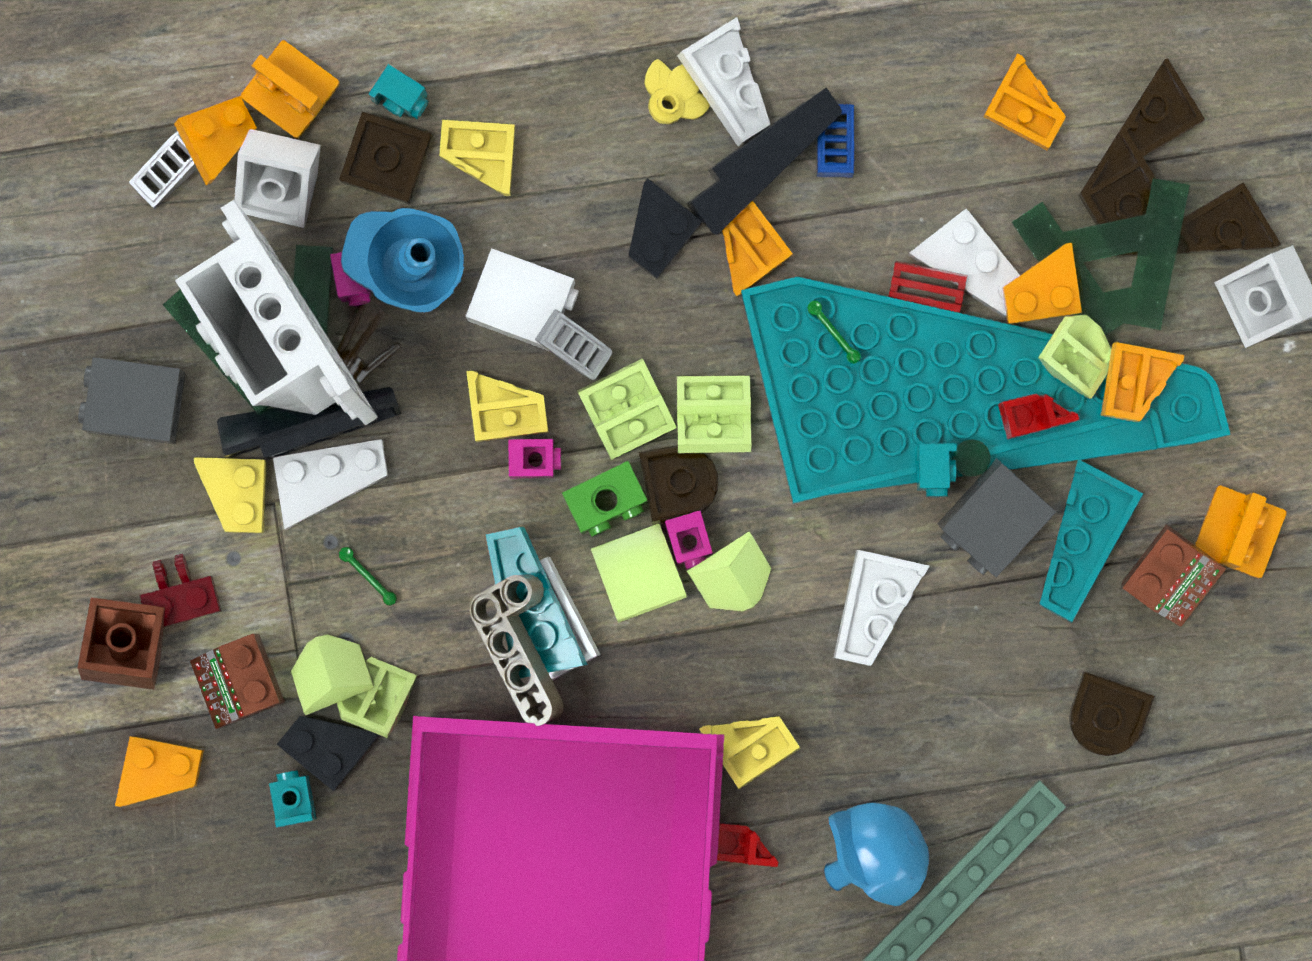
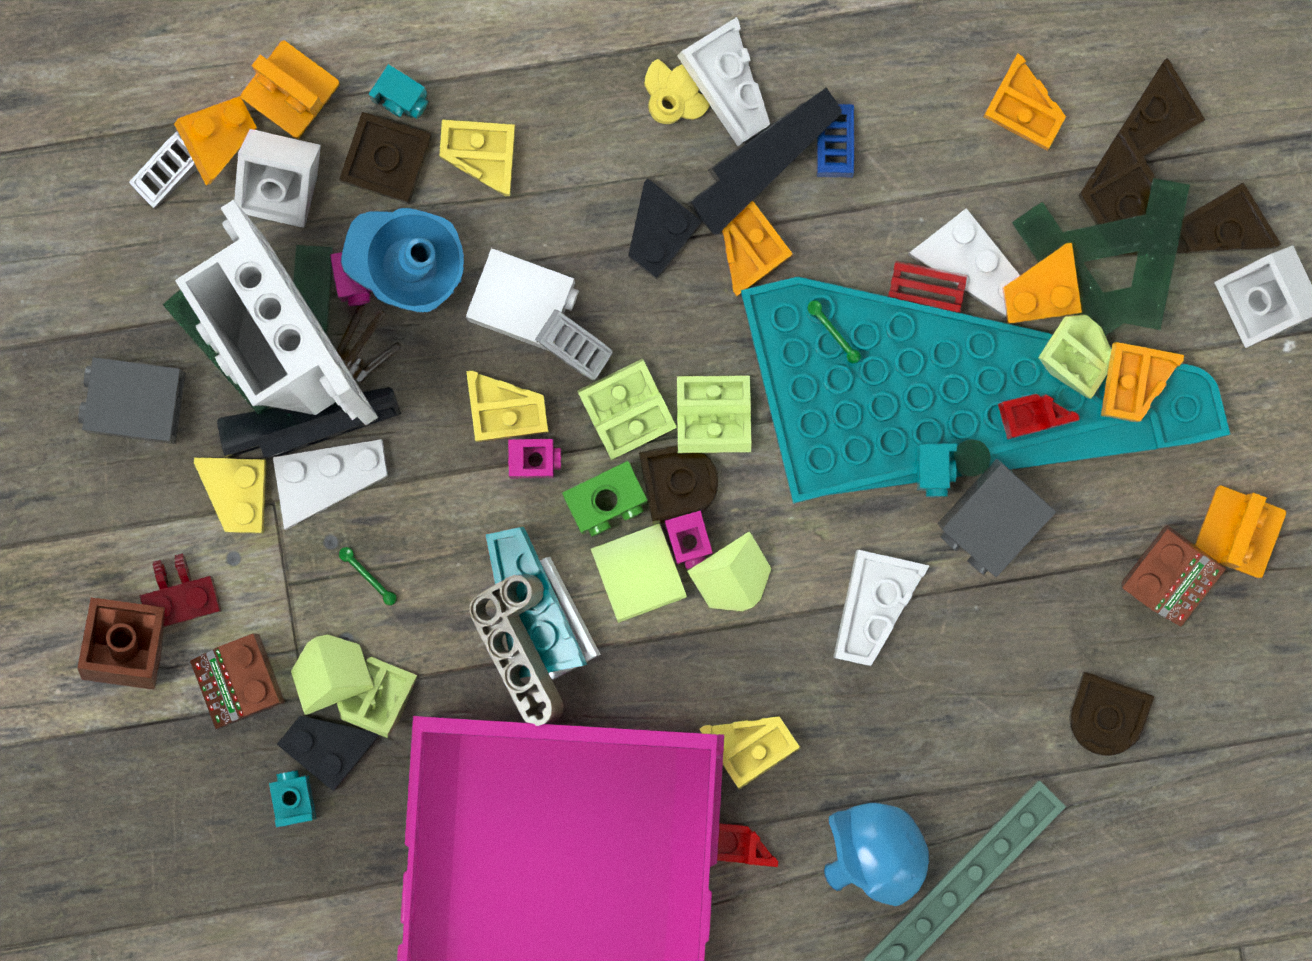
(156, 770): light orange wing -> none
(1089, 530): teal wing -> none

